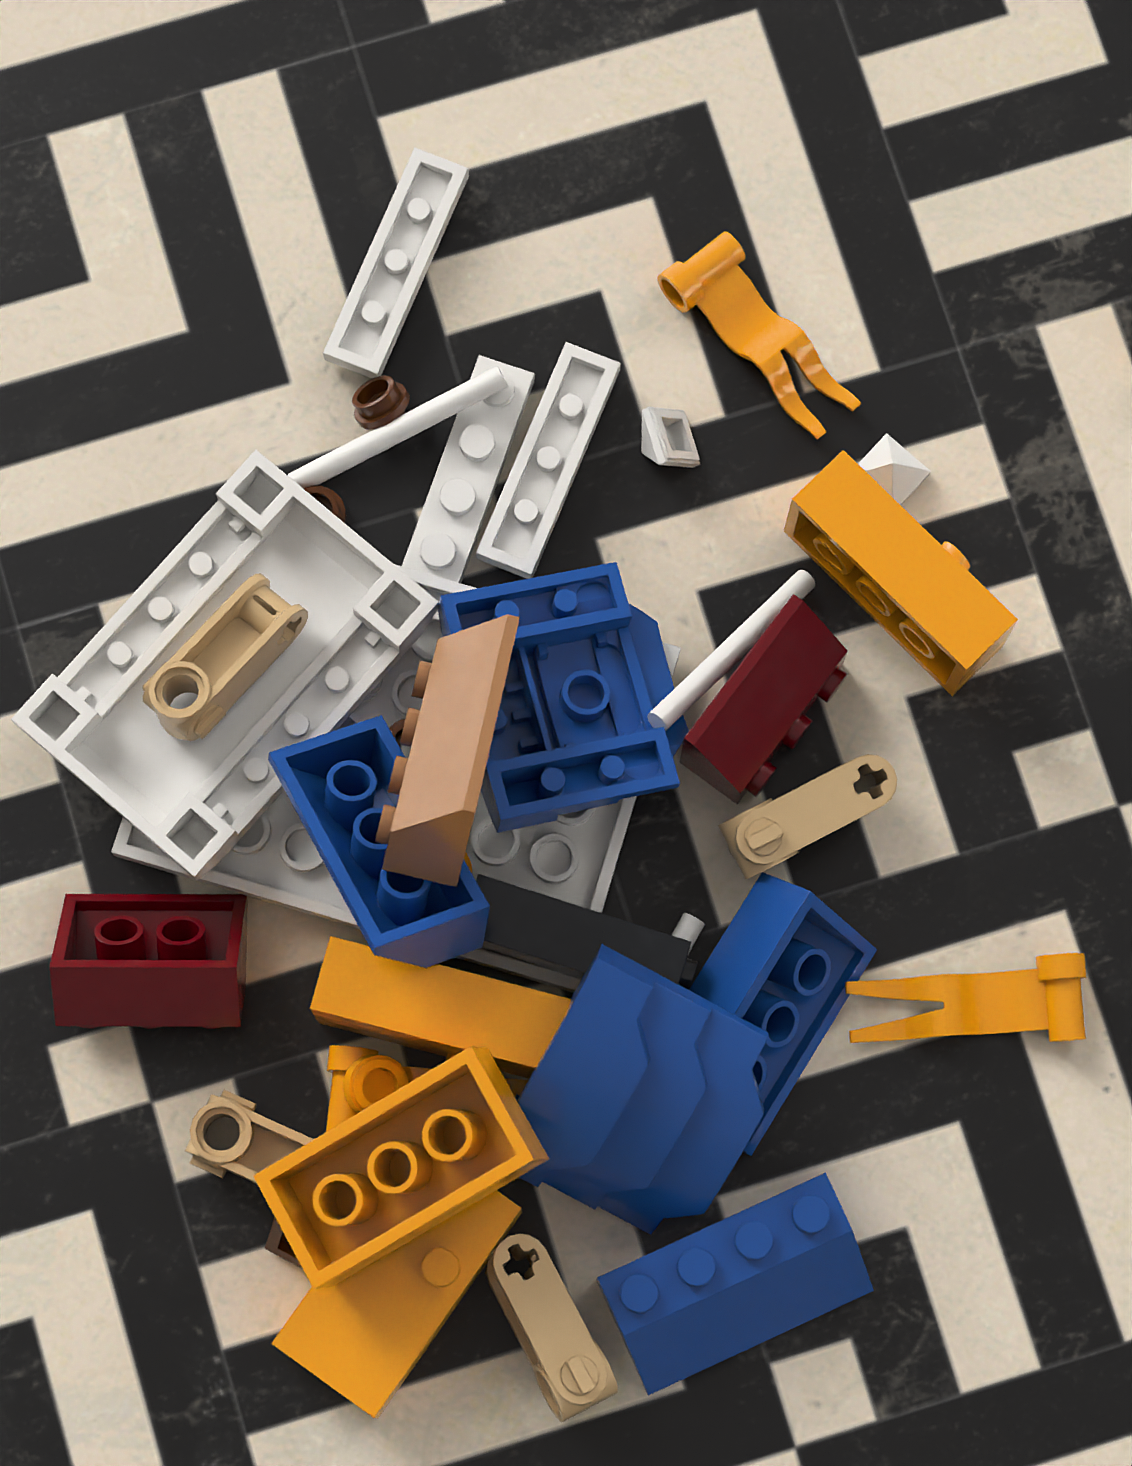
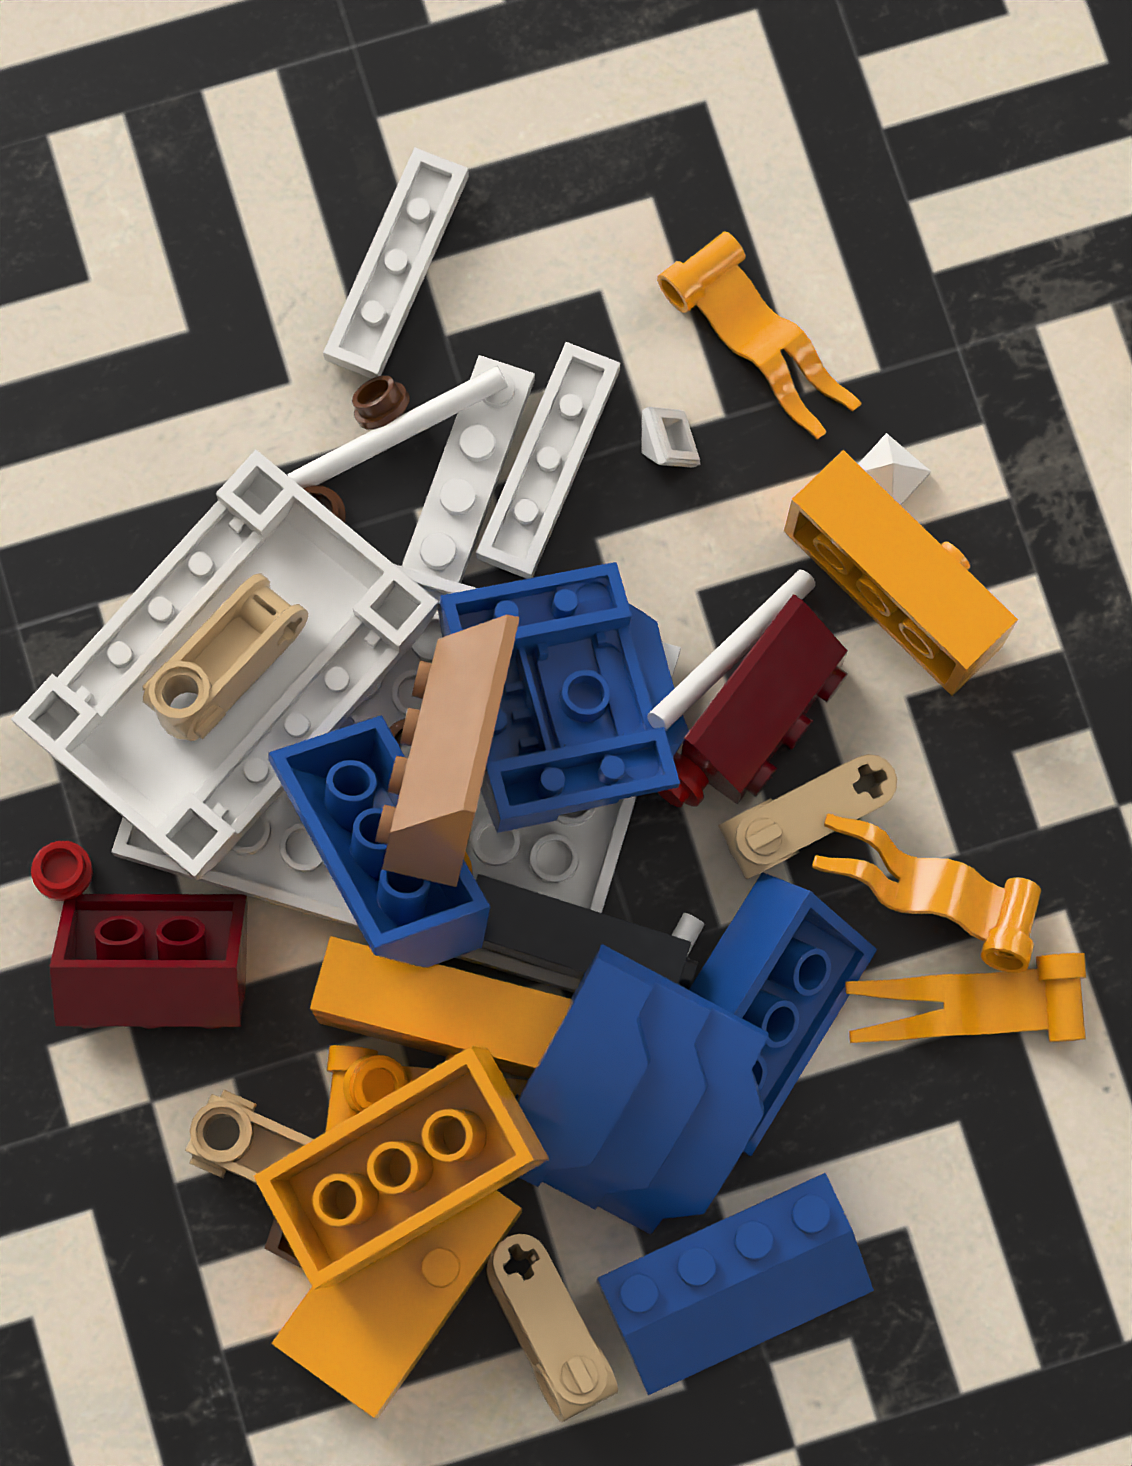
(62, 871): none -> red plate
(691, 785): none -> red plate
(945, 889): none -> light orange flag

